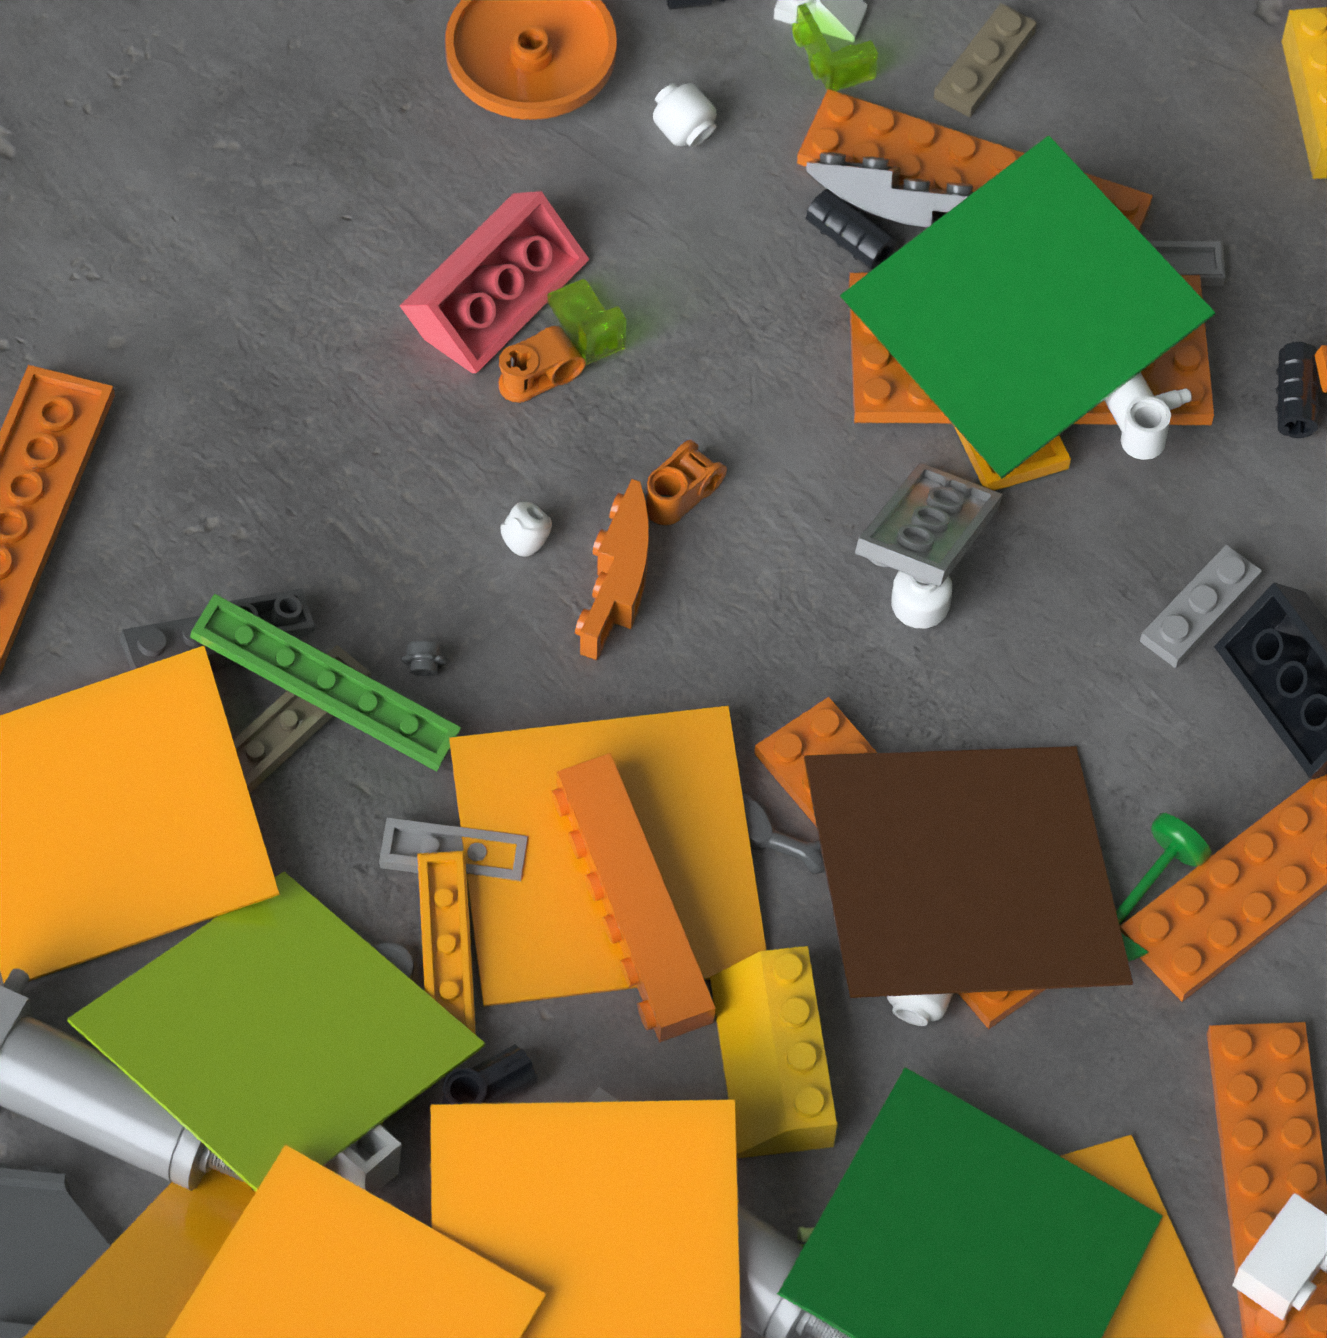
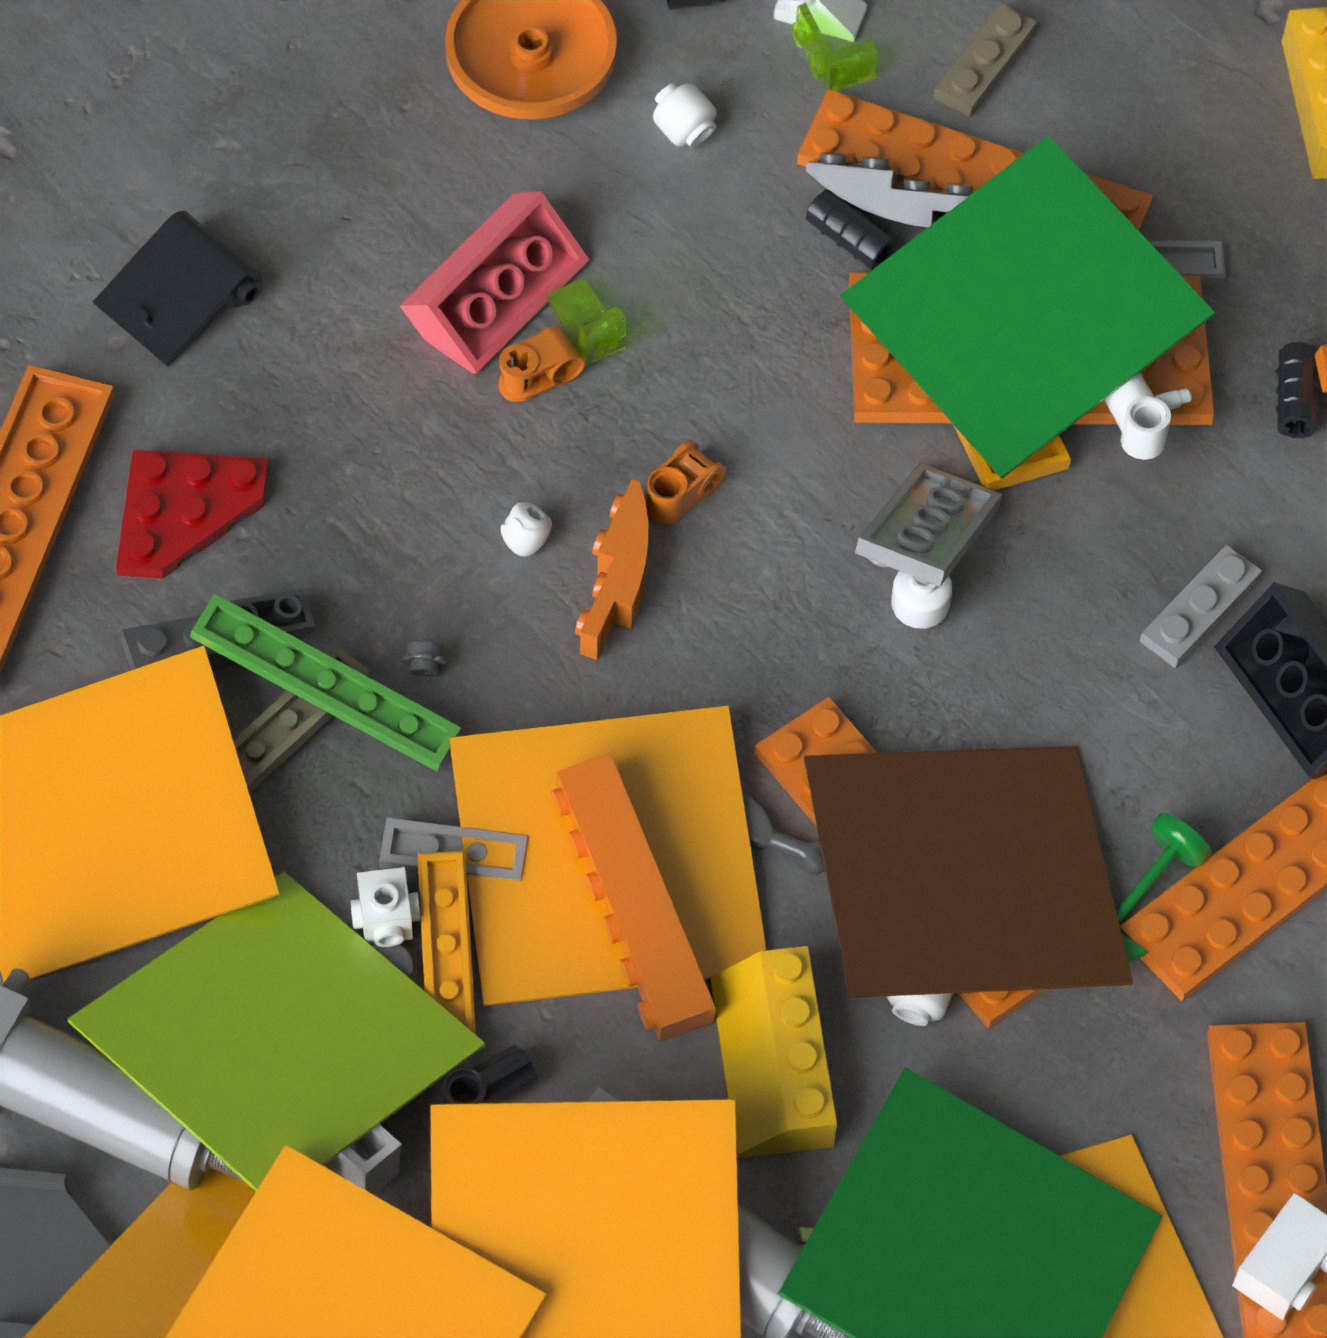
(179, 283): none -> black door
(183, 506): none -> red plate
(385, 907): none -> white brick

